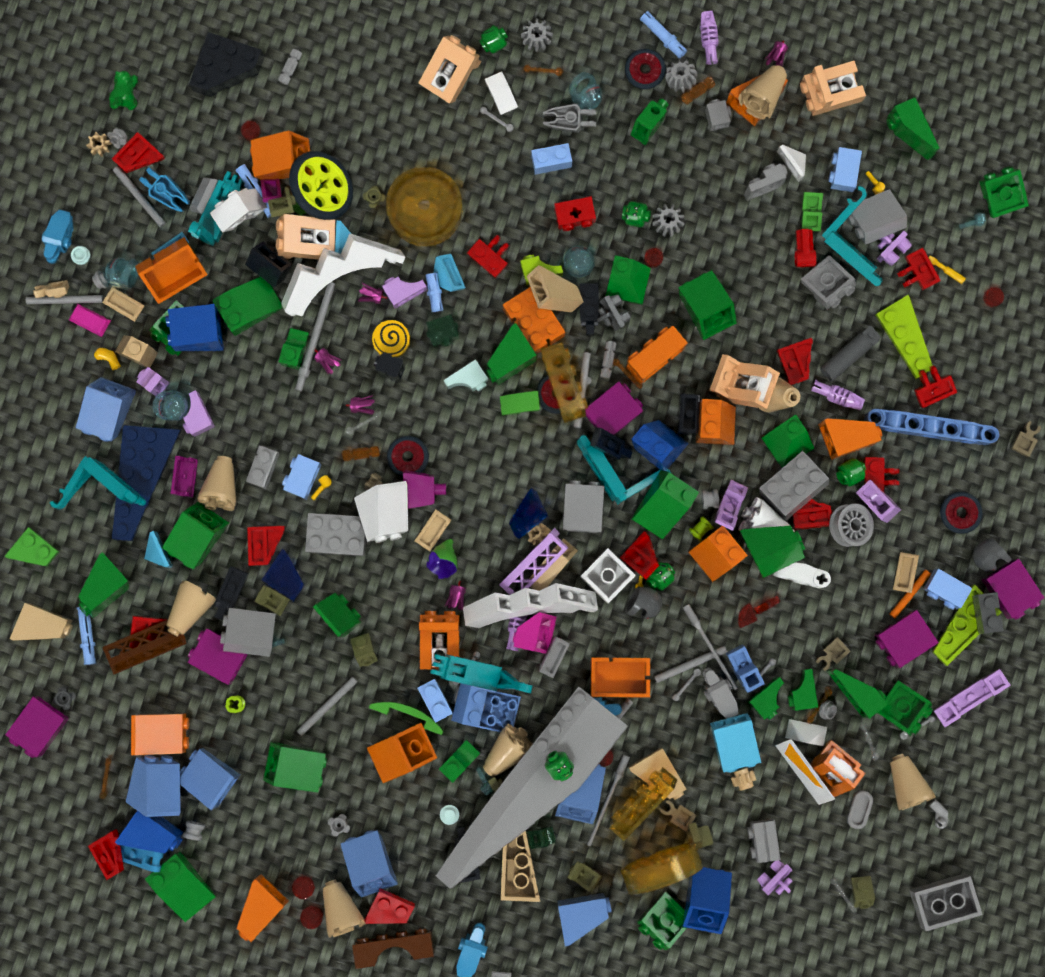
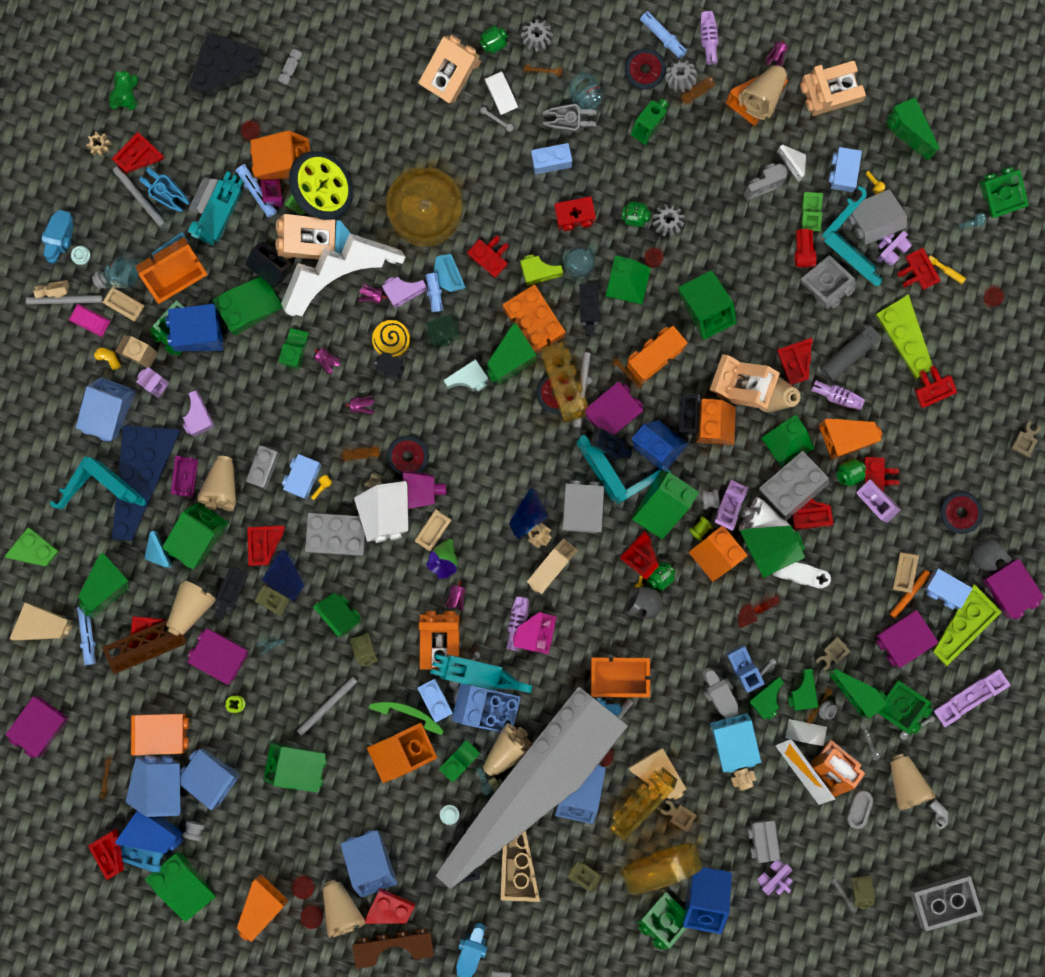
(58, 699): dark grey plate -> none
(117, 137): light grey plate -> none
(171, 405): clear light blue helmet -> none
(237, 208): white brick -> none
(248, 632): light grey brick -> none
(282, 205): olive bracket -> none
(304, 370): light grey bar -> none
(333, 824): light grey plate -> none
(349, 430): clear hinge -> none
(374, 191): olive plate -> none
(519, 403): bright green slope -> none
(531, 557): lavender fence -> none
(545, 837): clear green leg -> none
(552, 599): white arch -> none
(553, 291): tan slope -> none
(553, 657): light grey tile -> none
(559, 765): green head -> none
(582, 915): medium blue slope -> none
(607, 576): white brick -> none
(608, 359): light grey axle -> none
(610, 314): dark grey hips -> none
(618, 774): light grey piece -> none
(688, 665): light grey bar -> none
(696, 623): light grey piece -> none
(697, 672): light grey hinge -> none
(699, 836): olive bracket -> none
(718, 114): light grey brick -> none
(861, 527): light grey wheel -> none
(933, 427): medium blue beam -> none
(985, 613): dark grey brick -> none

